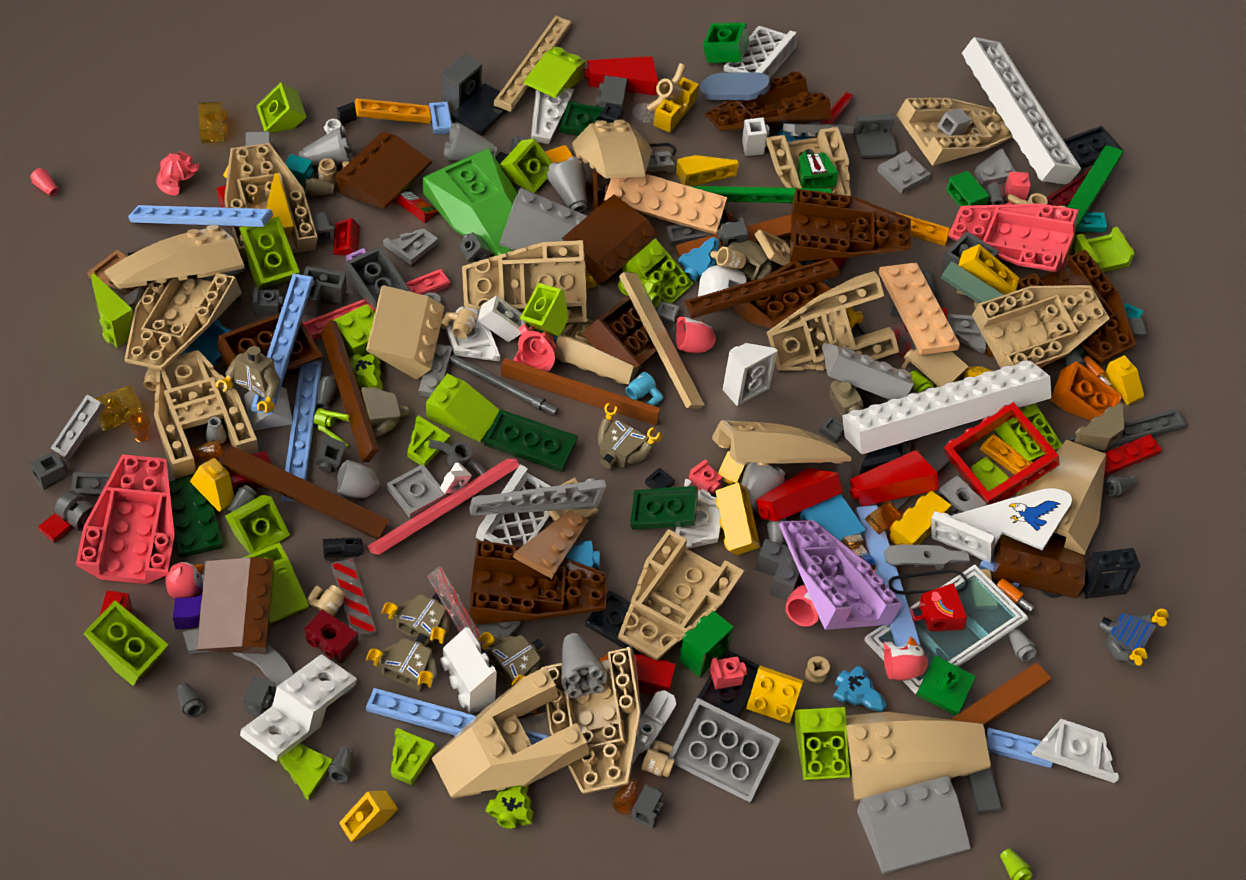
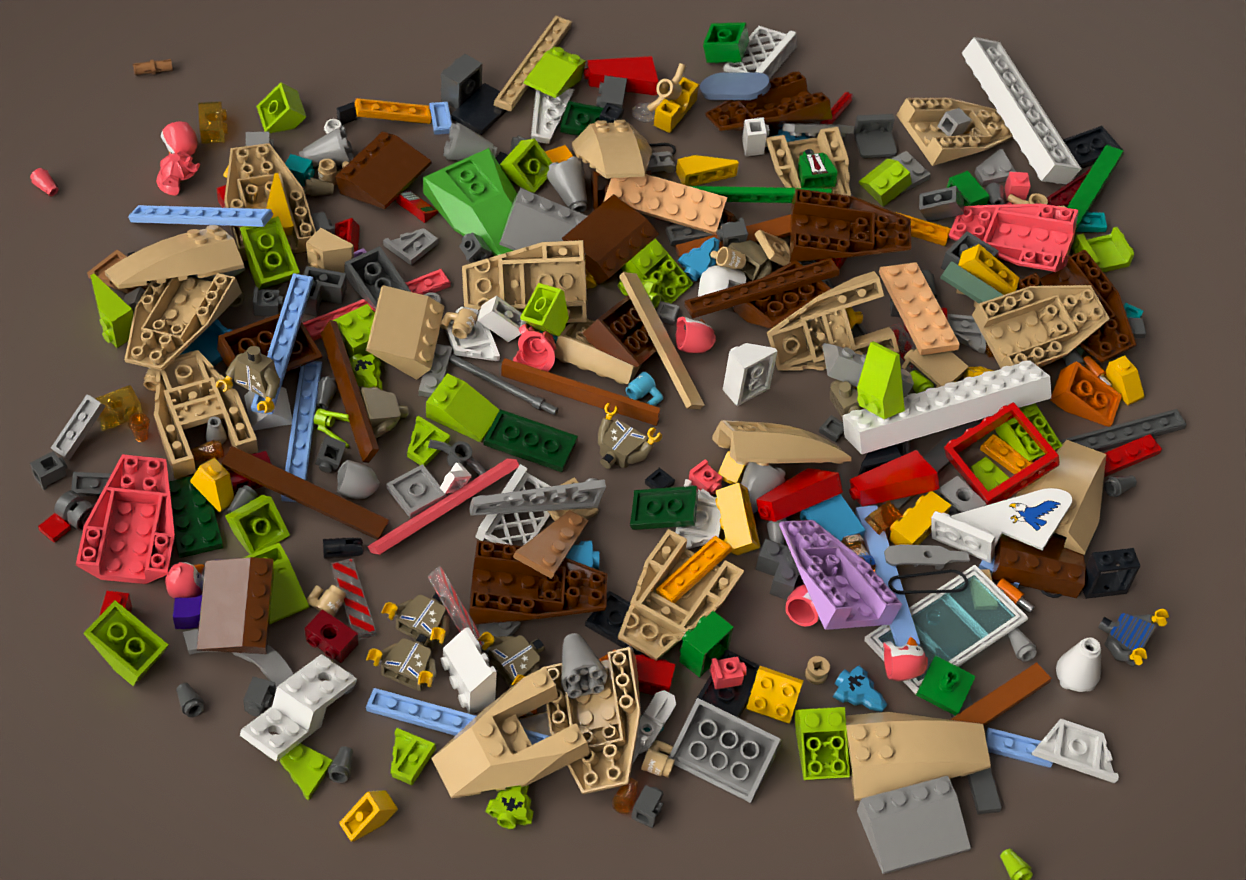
(152, 67): none -> medium nougat pin
(180, 137): none -> coral piece
(328, 251): none -> tan slope
(694, 569): none -> light orange tile
(881, 382): none -> lime slope
(886, 181): none -> lime slope
(941, 203): none -> dark grey brick
(941, 609): red torso -> none
(1080, 666): none -> white cone
(1102, 430): dark tan slope -> none

